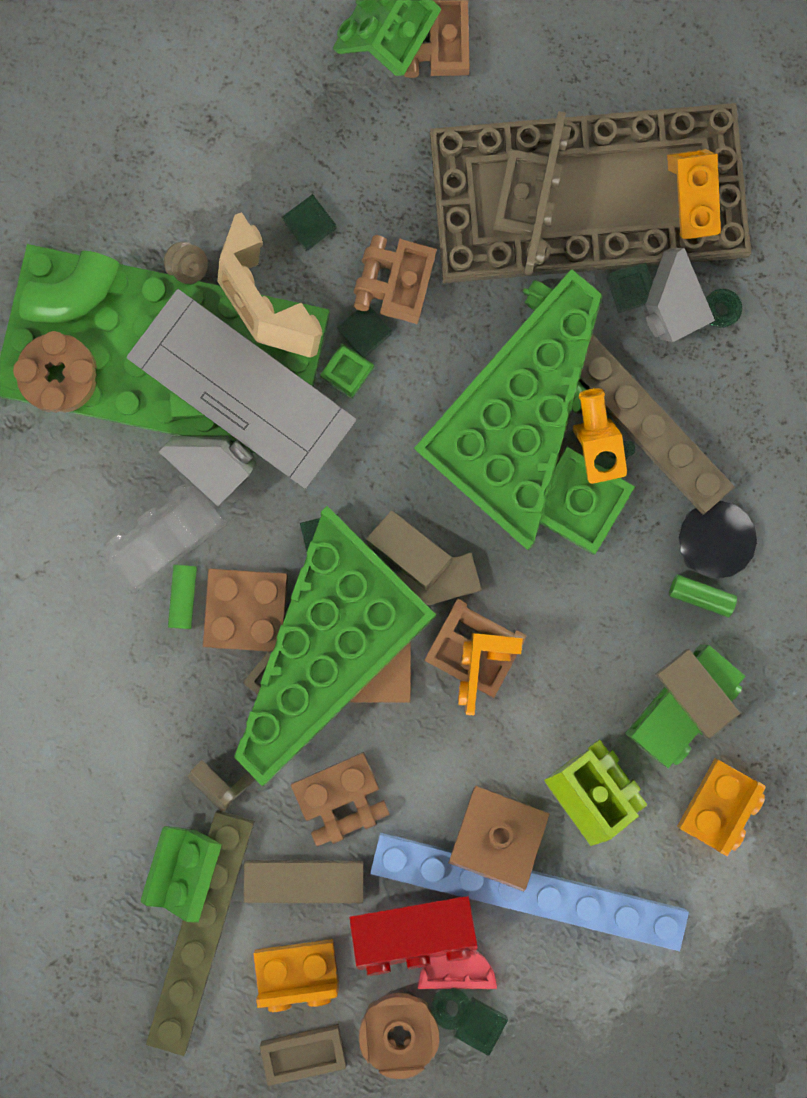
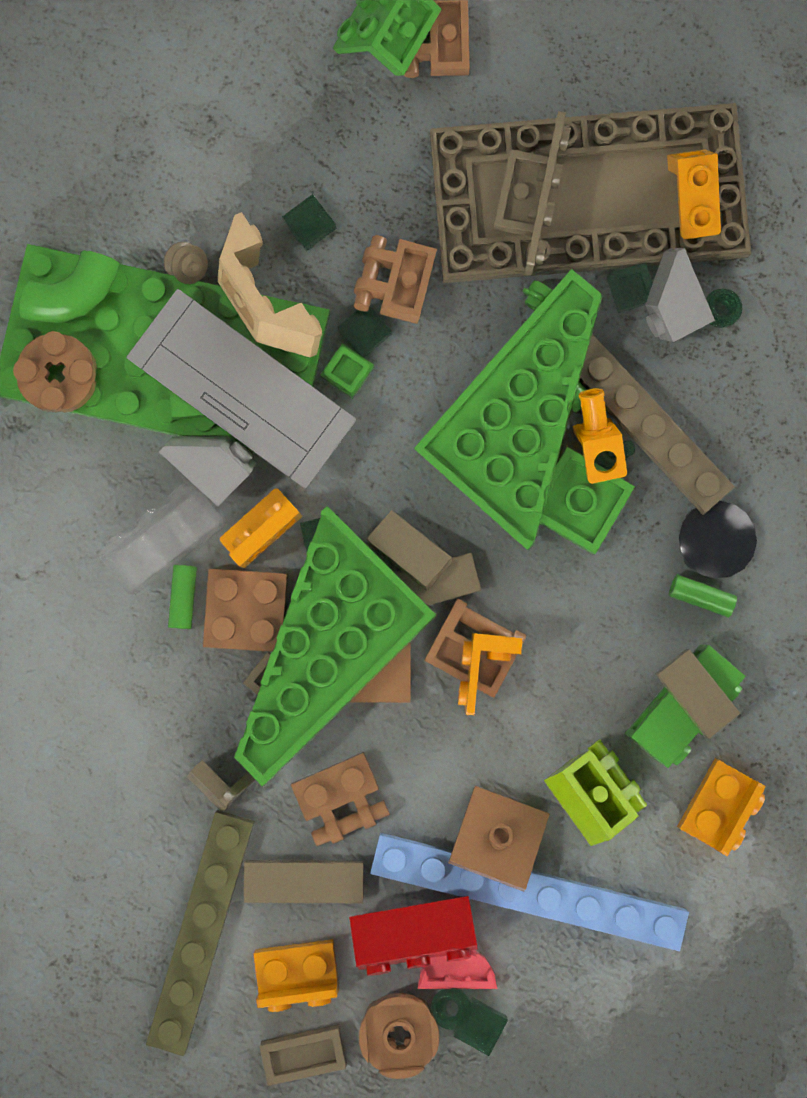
(181, 872): bright green bracket -> none
(260, 528): none -> light orange bracket

